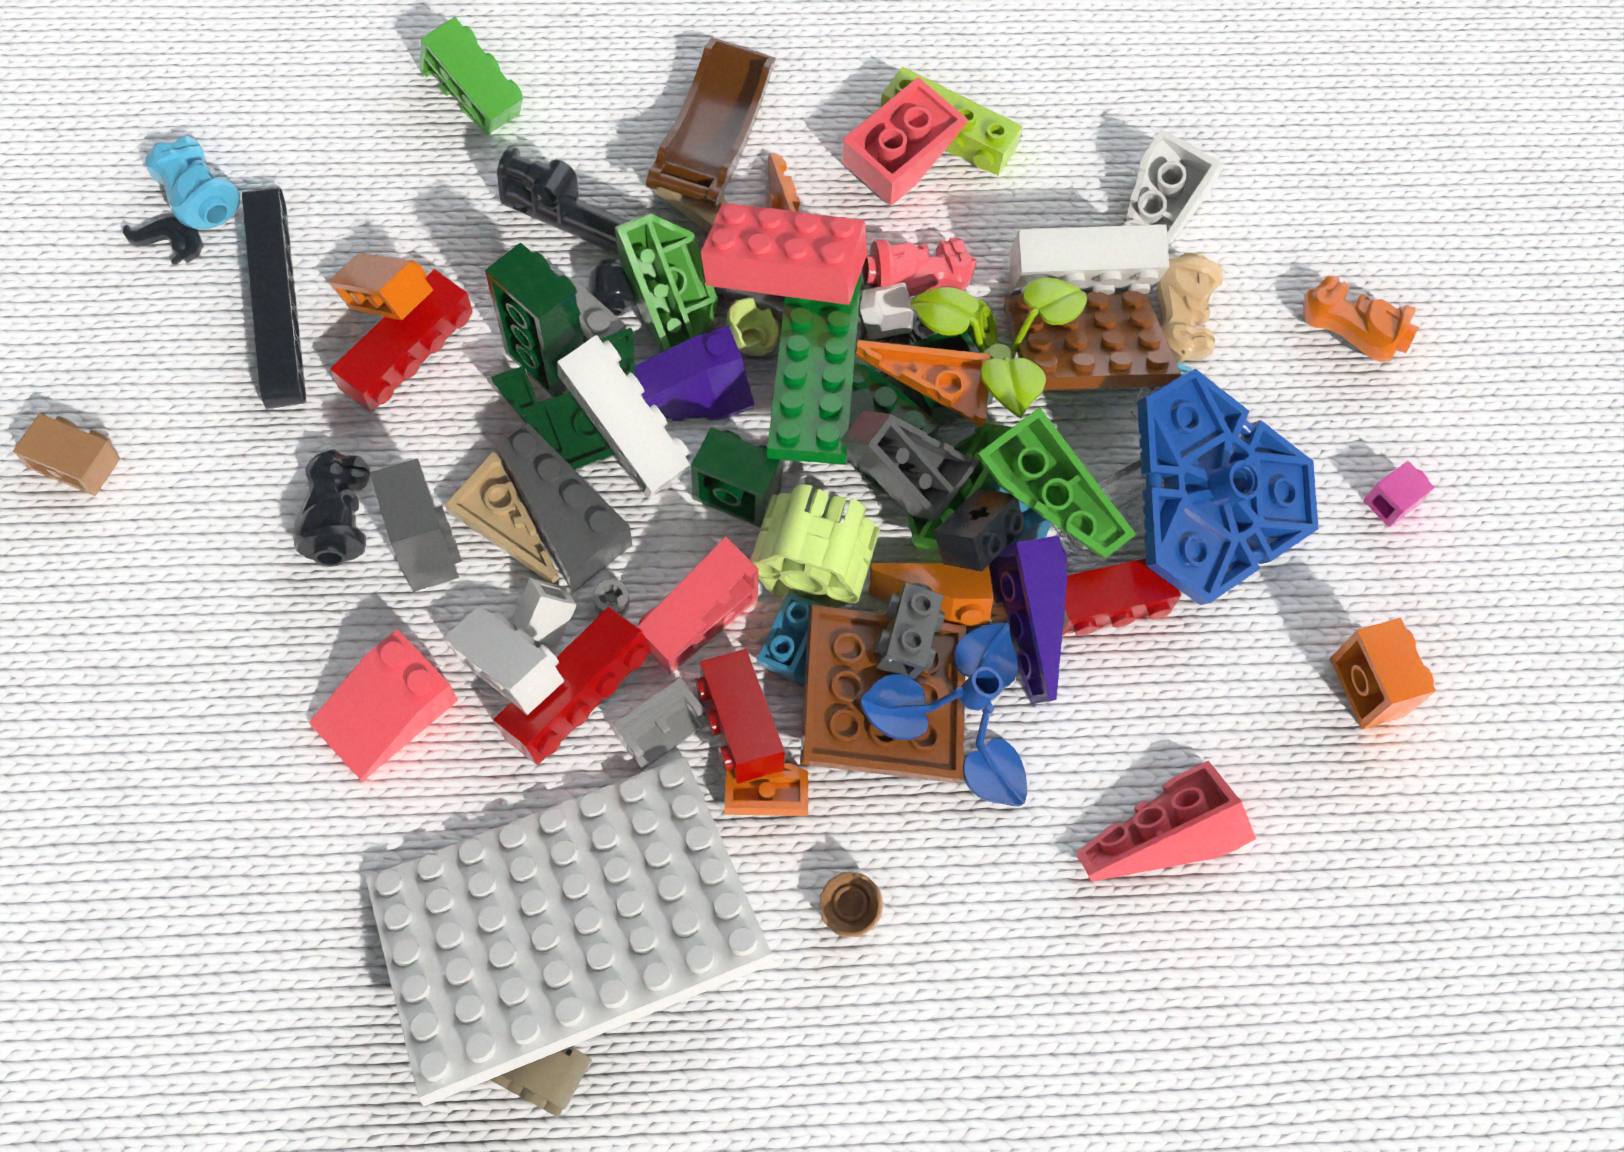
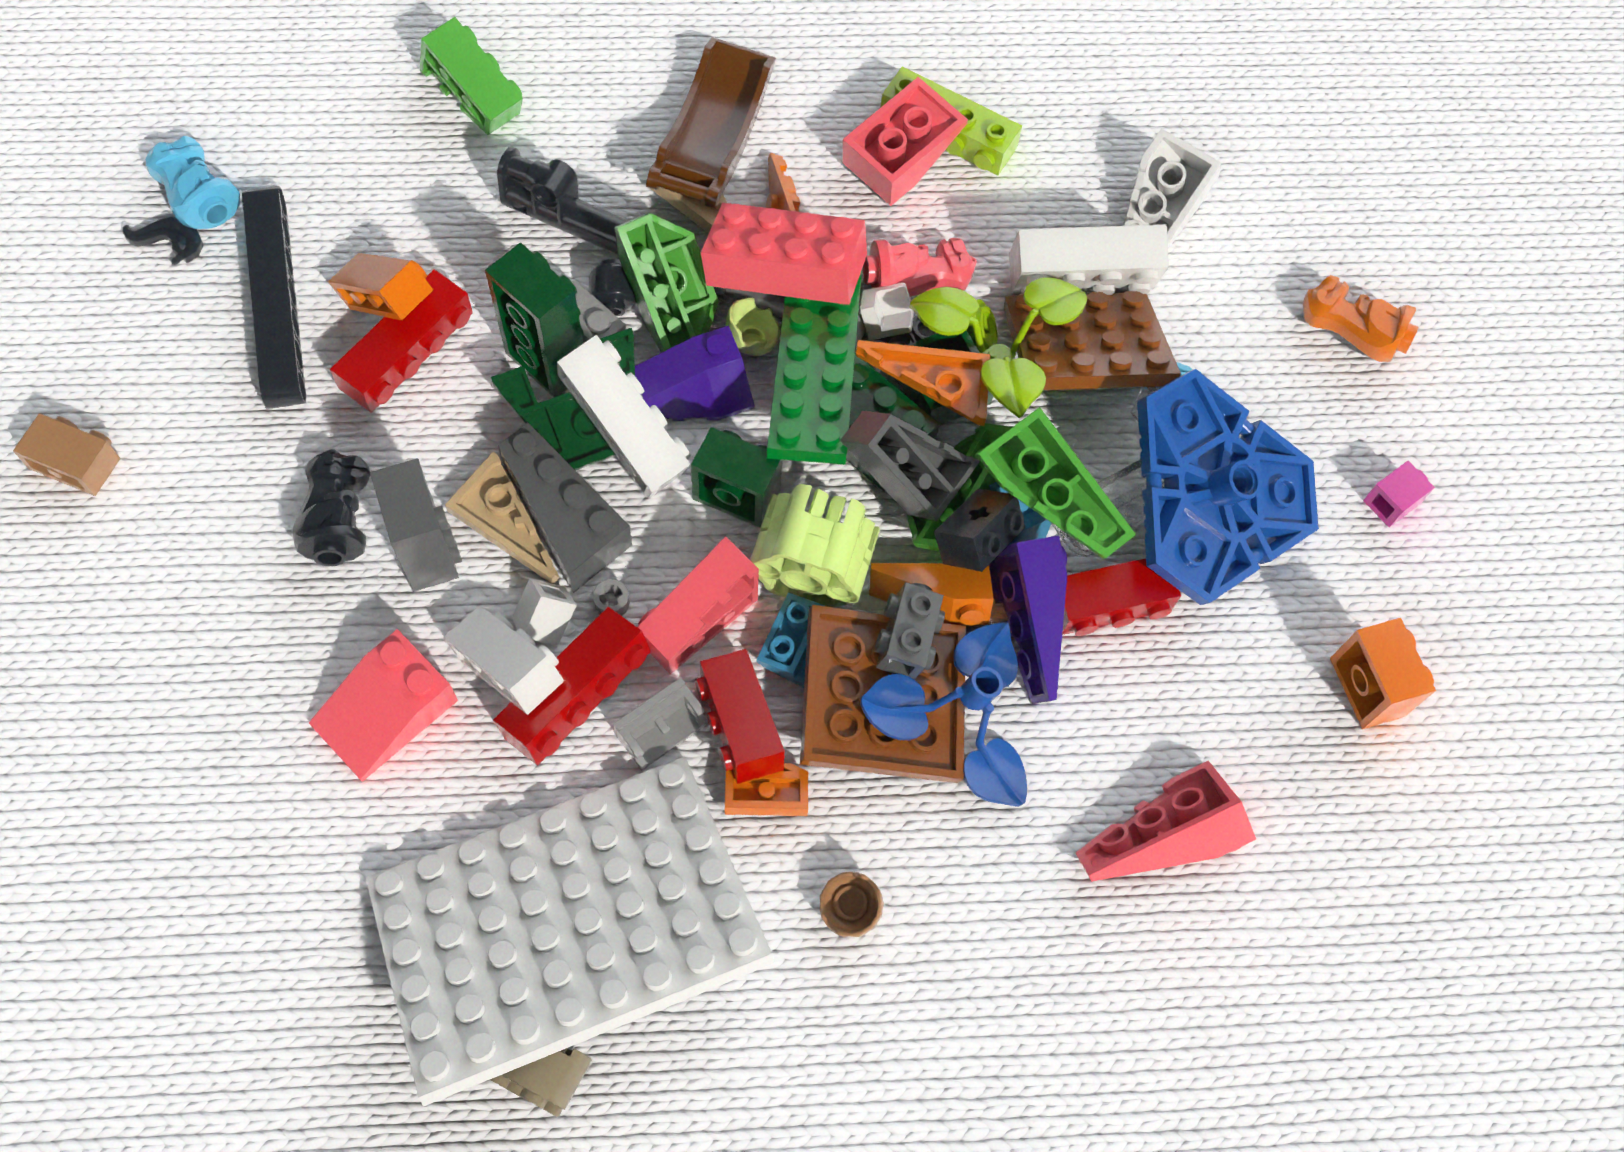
(1184, 303): tan animal -> none

